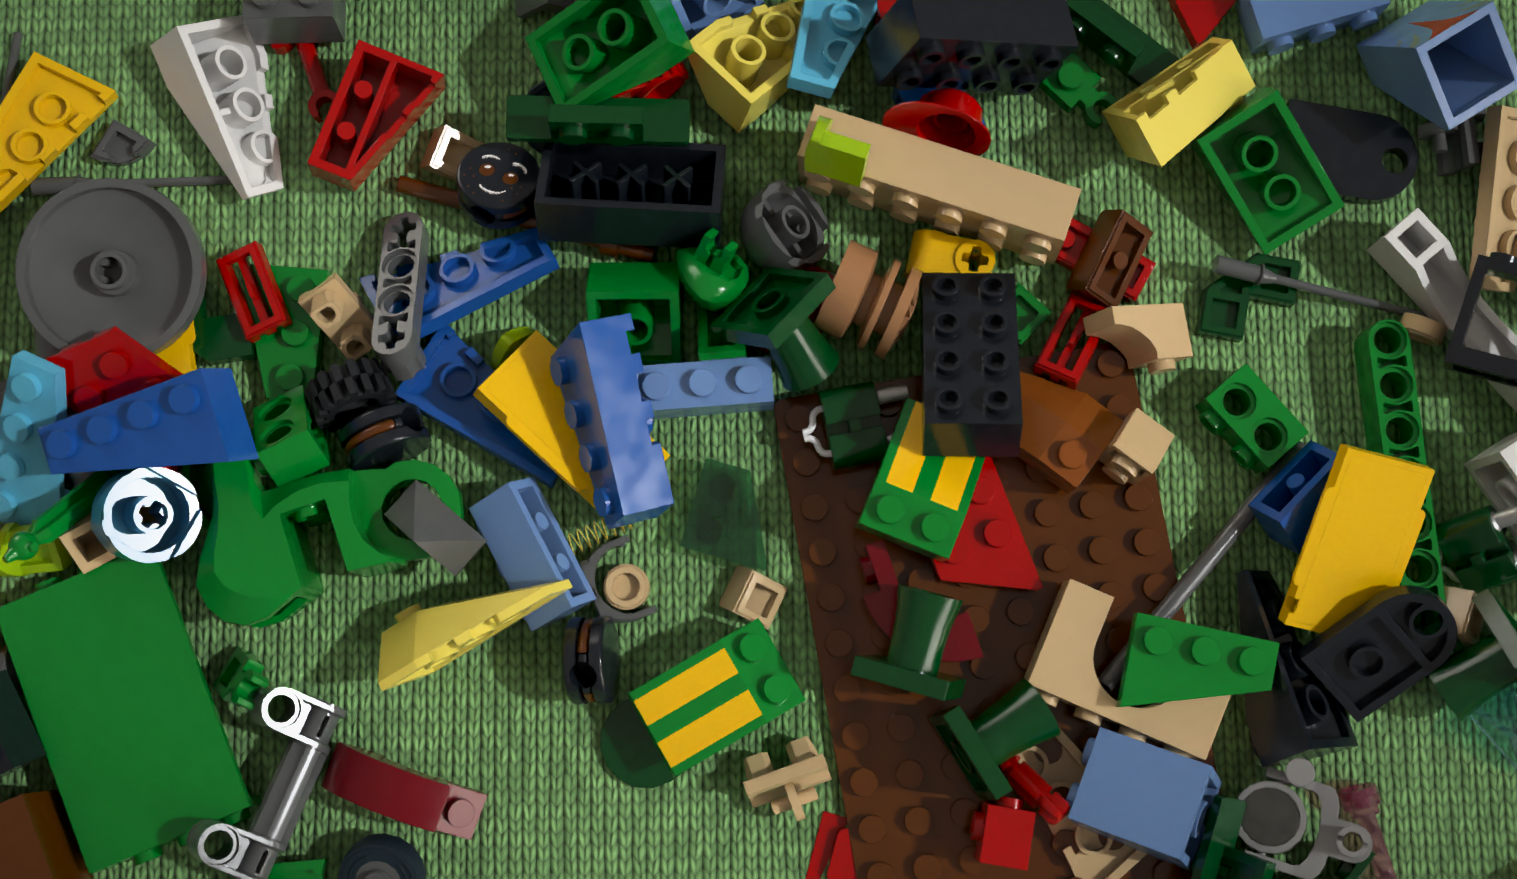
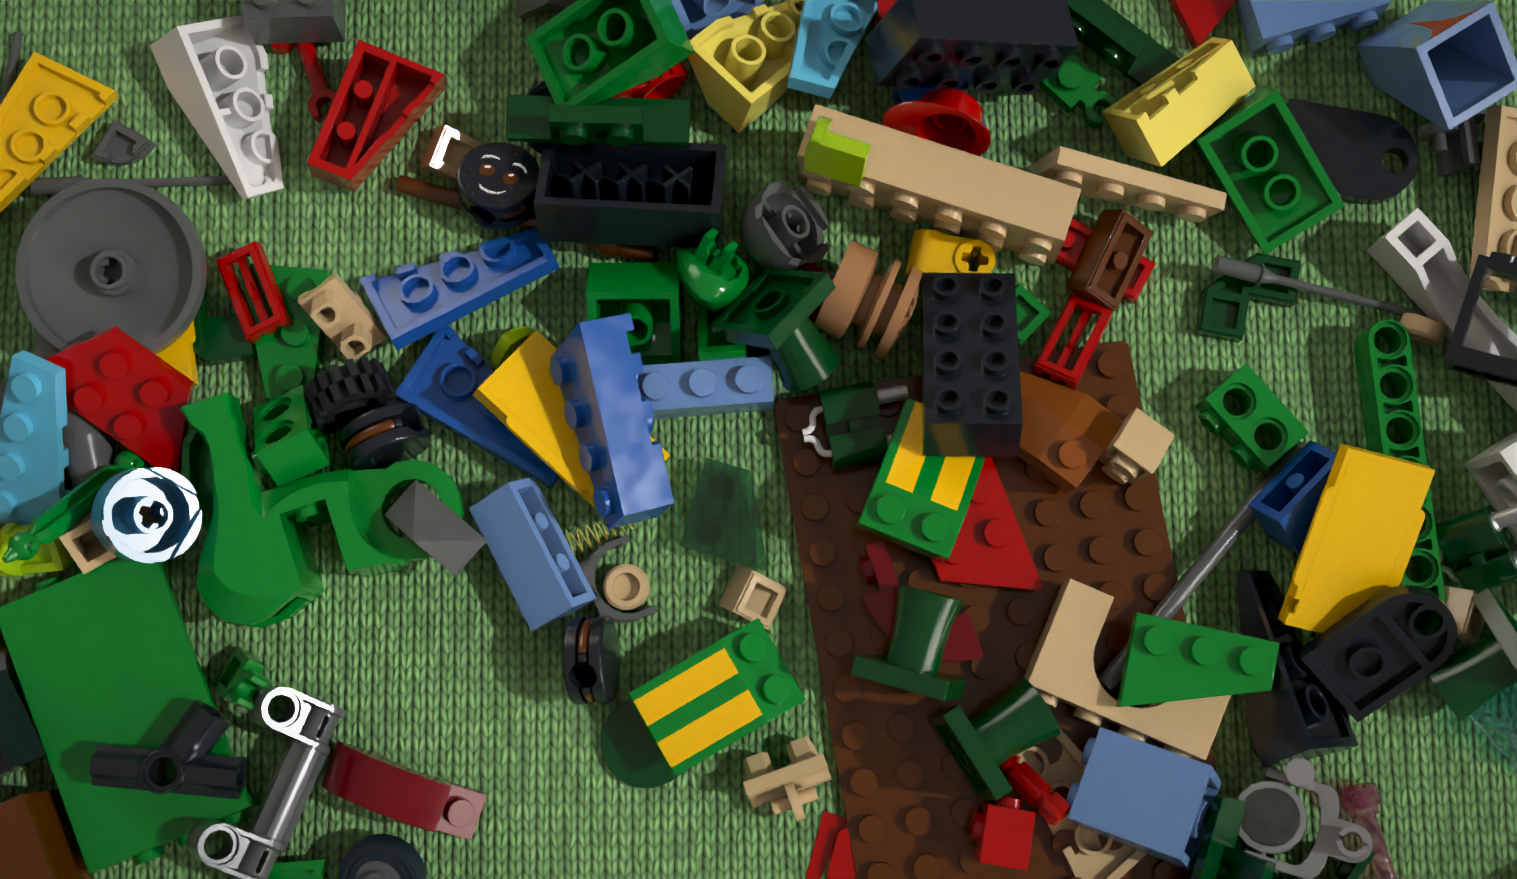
(167, 424): blue wedge -> none
(188, 747): none -> black piece
(401, 352): dark grey beam -> none
(441, 633): light yellow wedge -> none
(1129, 185): none -> tan wing
(1145, 334): tan arch -> none

